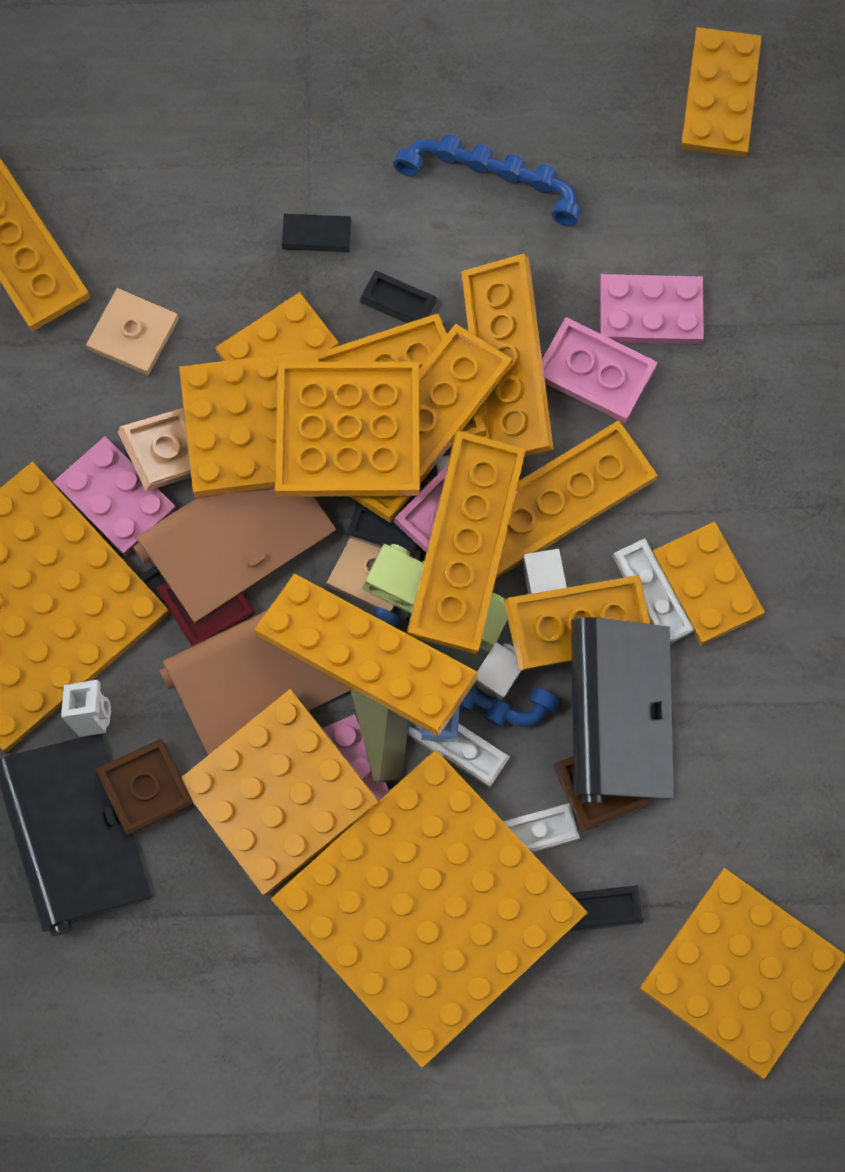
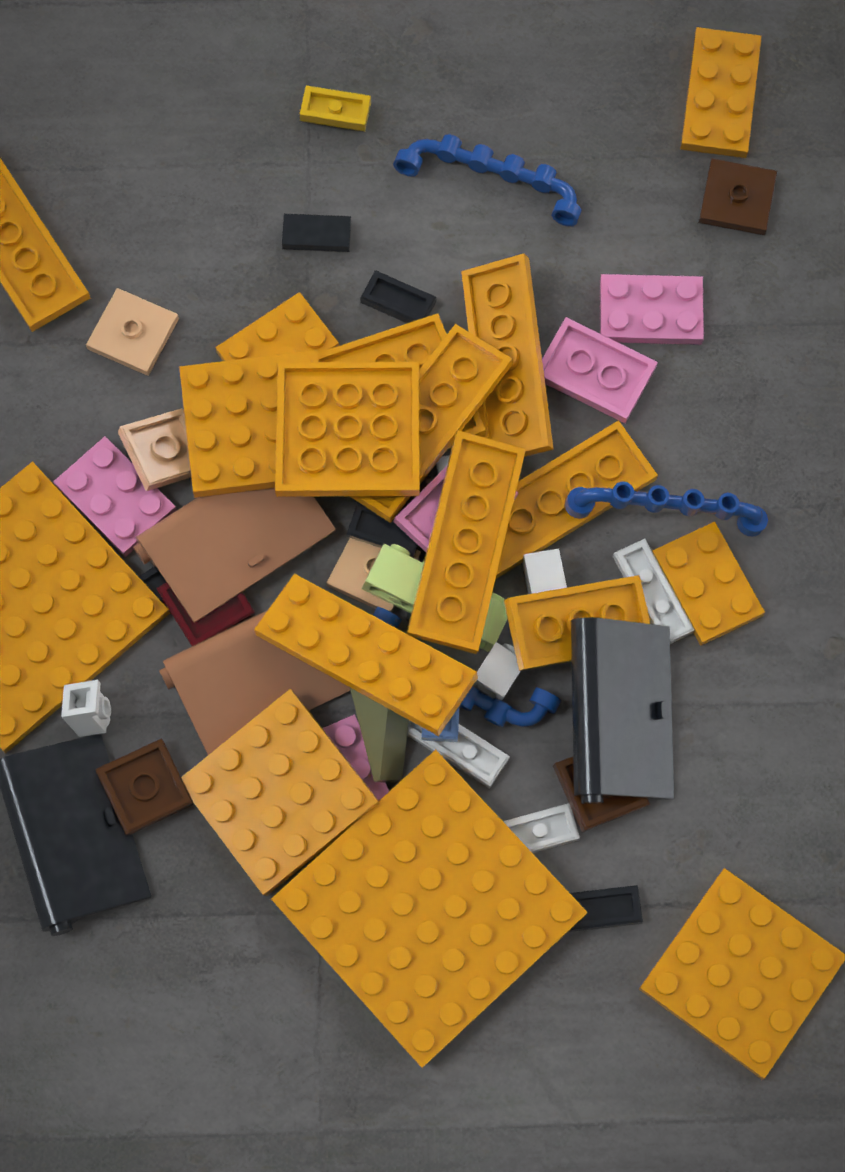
(335, 108): none -> yellow plate
(738, 196): none -> reddish brown plate
(750, 518): none -> blue bar

